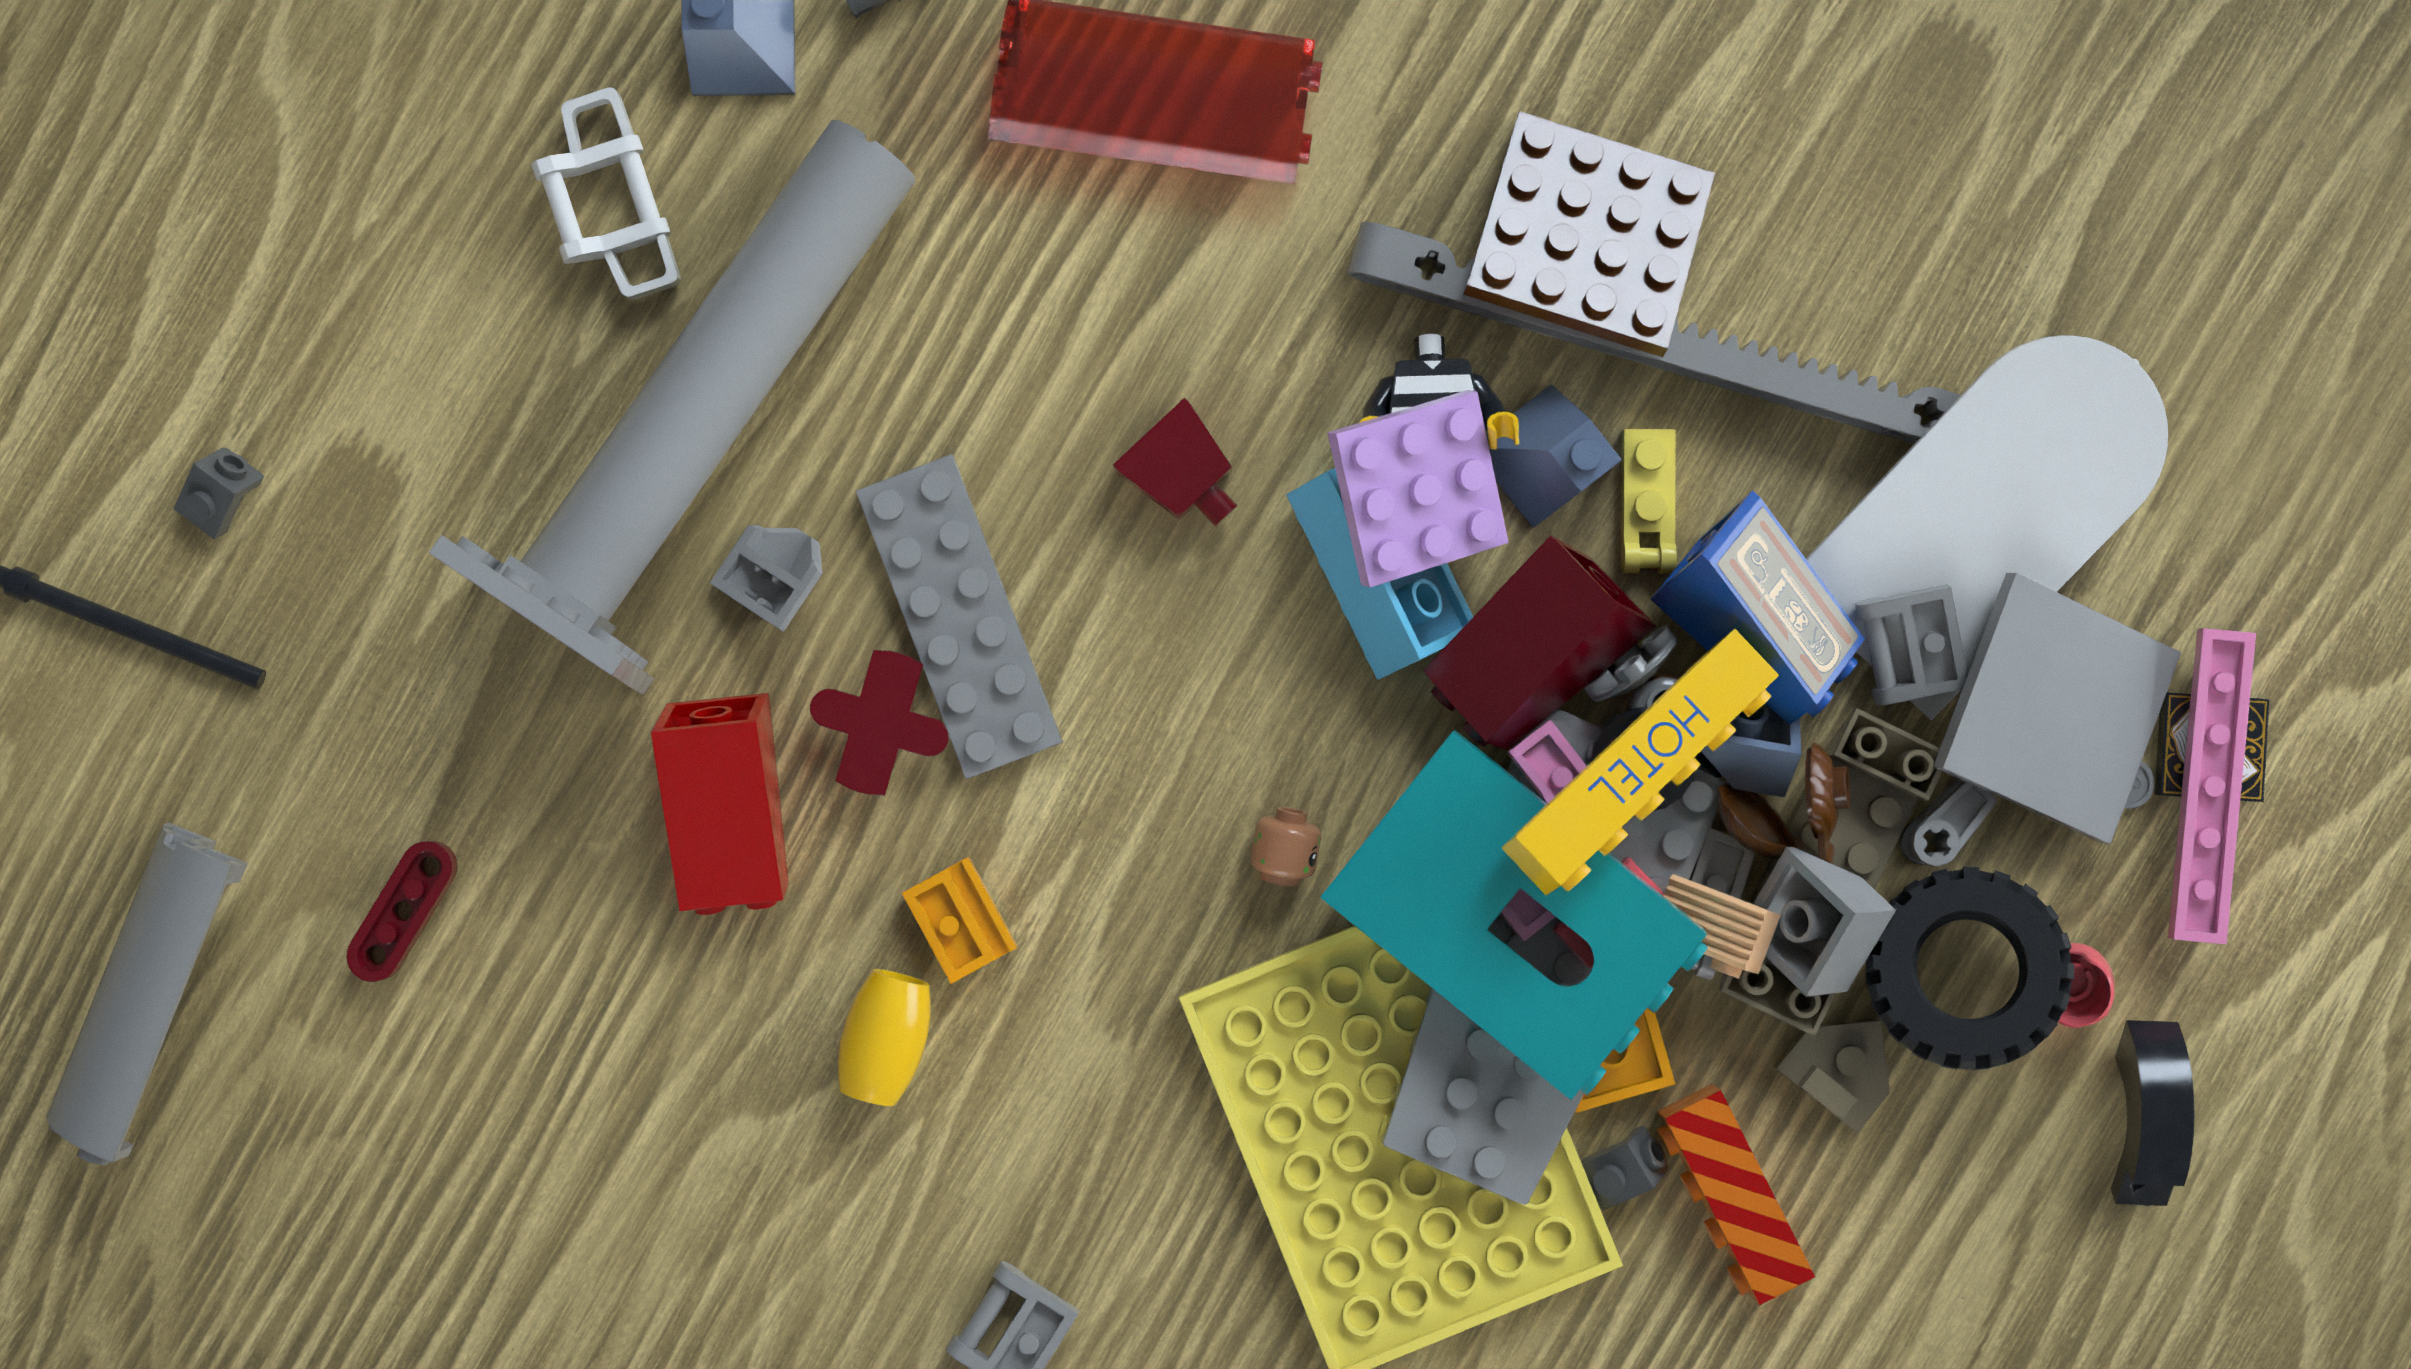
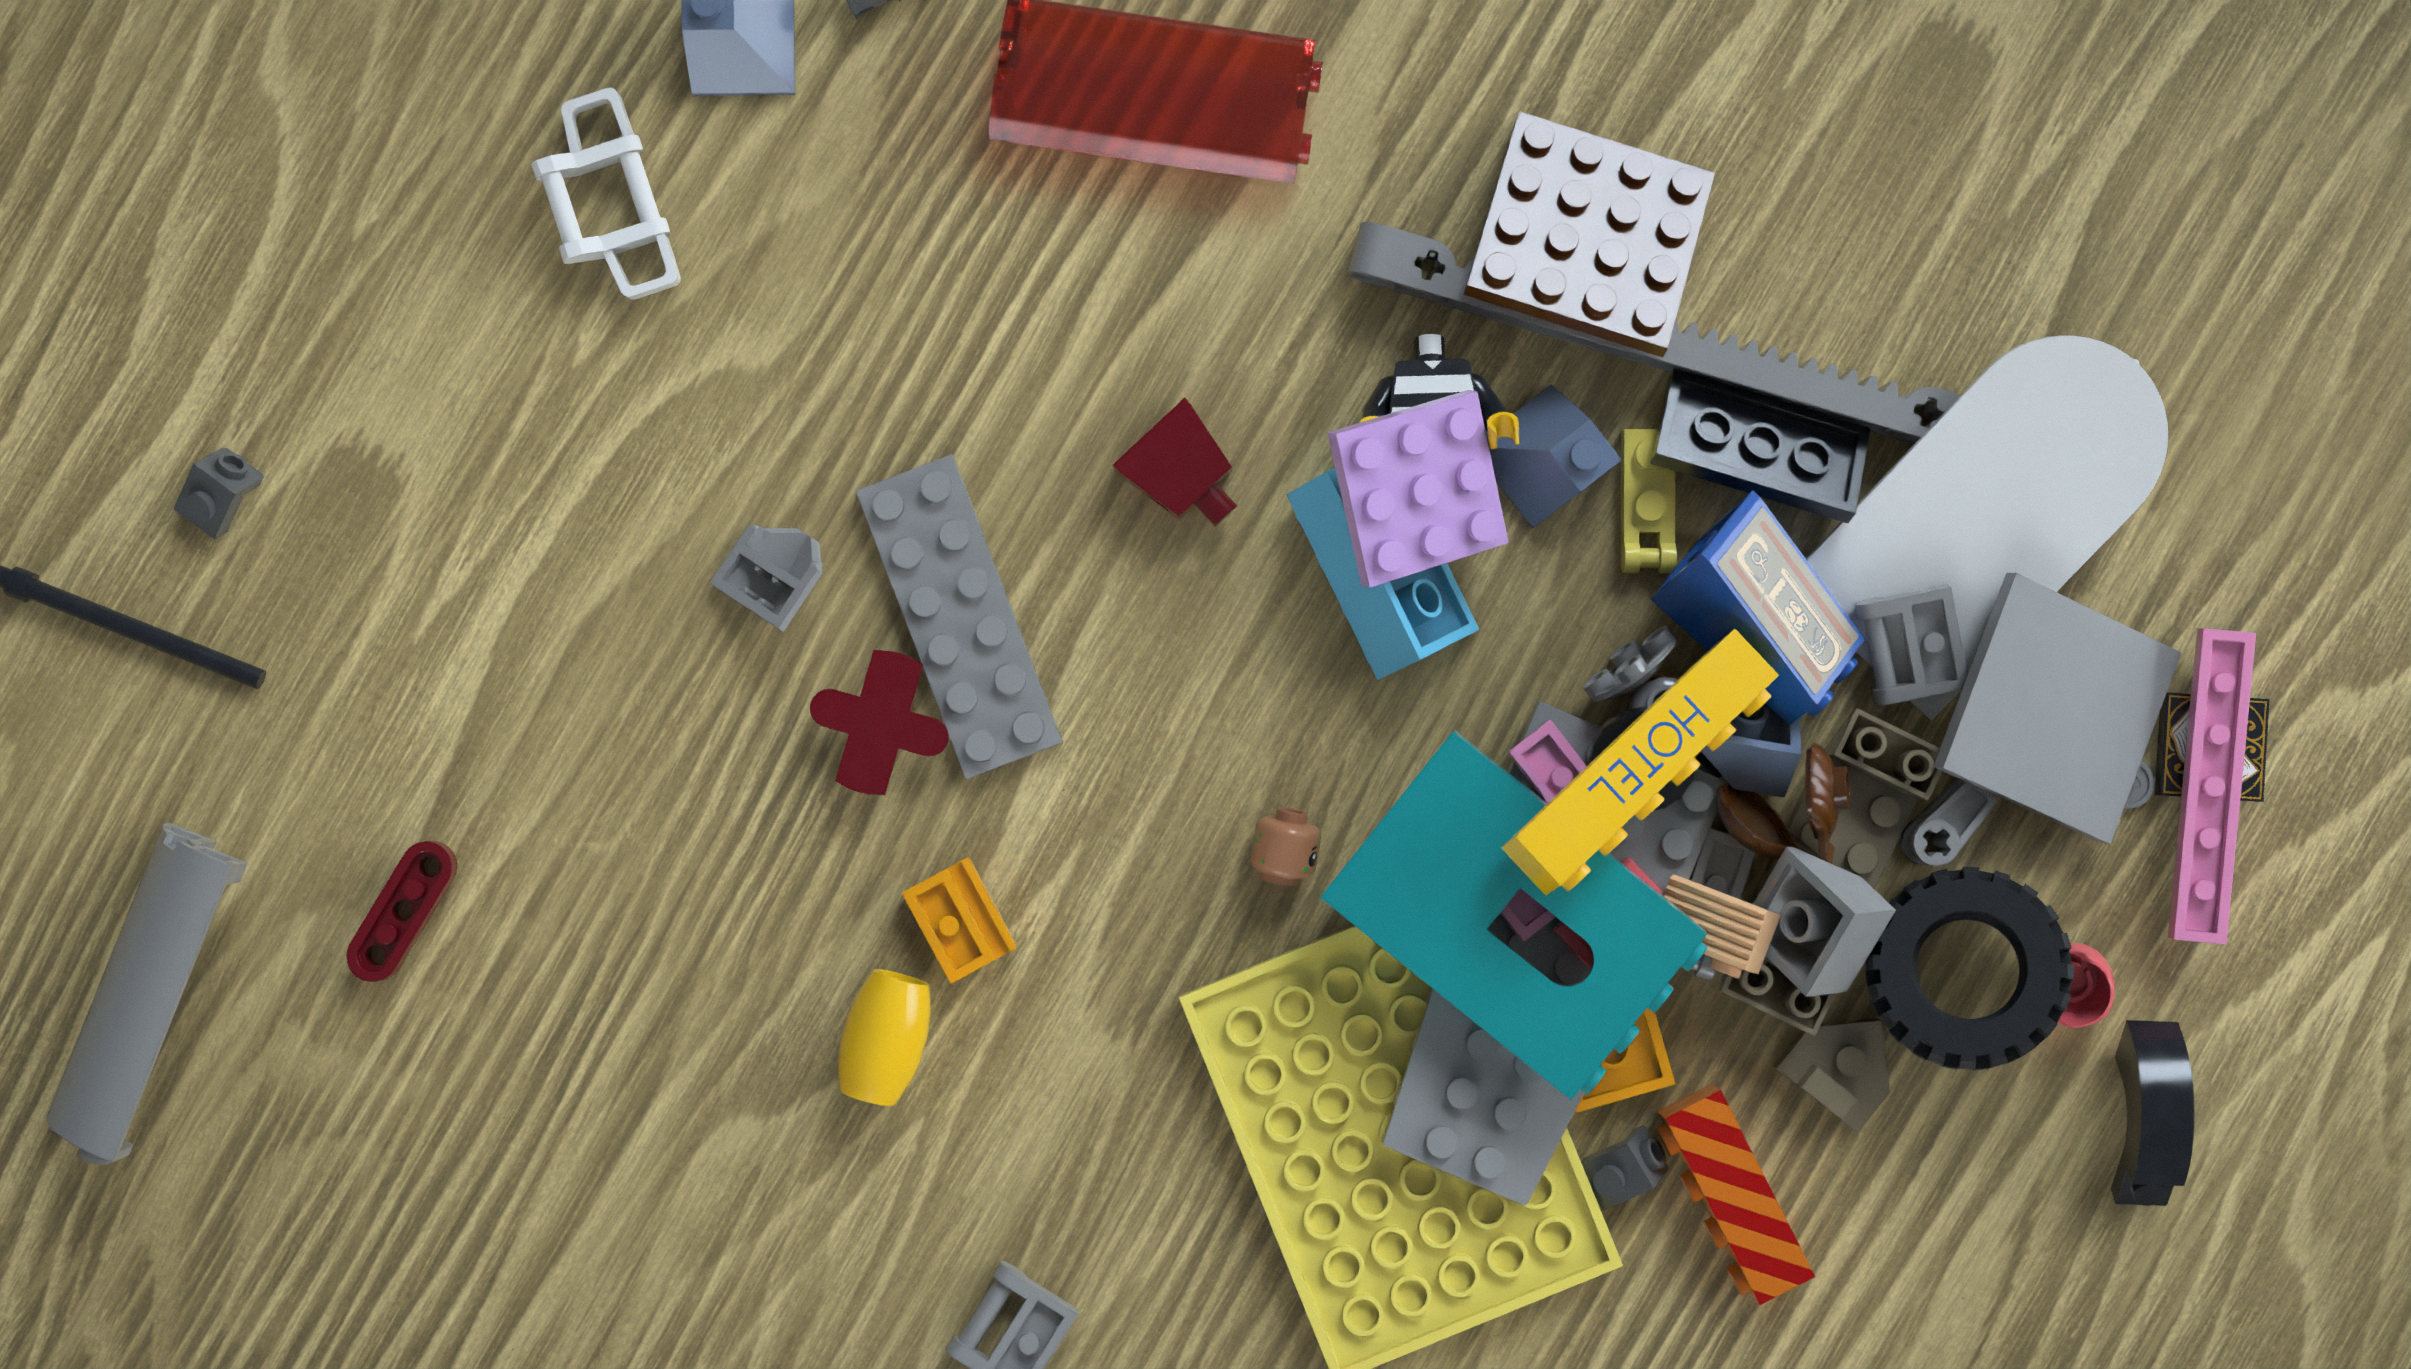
(695, 402): light grey piece -> none
(721, 802): red slope -> none
(1535, 644): dark red slope -> none
(1761, 446): none -> black plate

